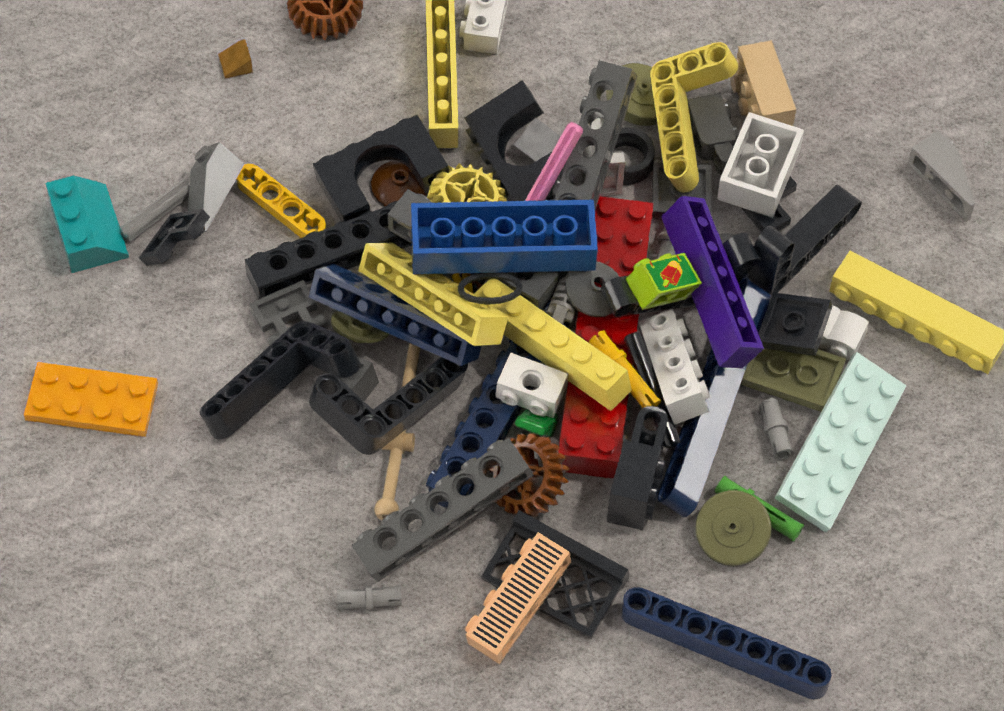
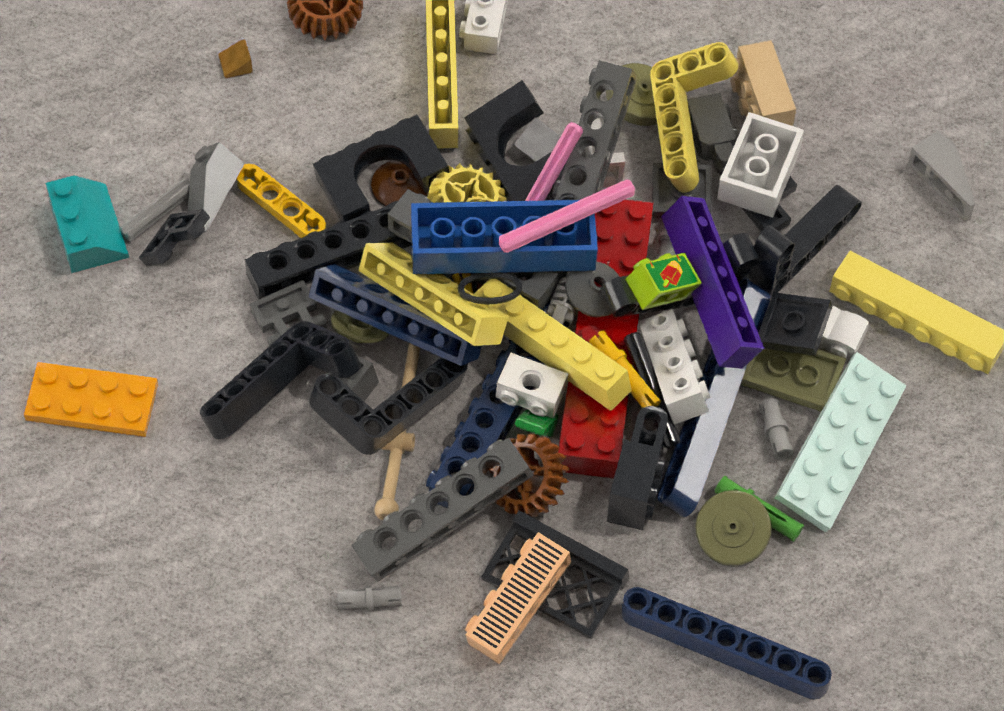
(566, 216): none -> bright pink axle
(642, 142): black tyre -> none

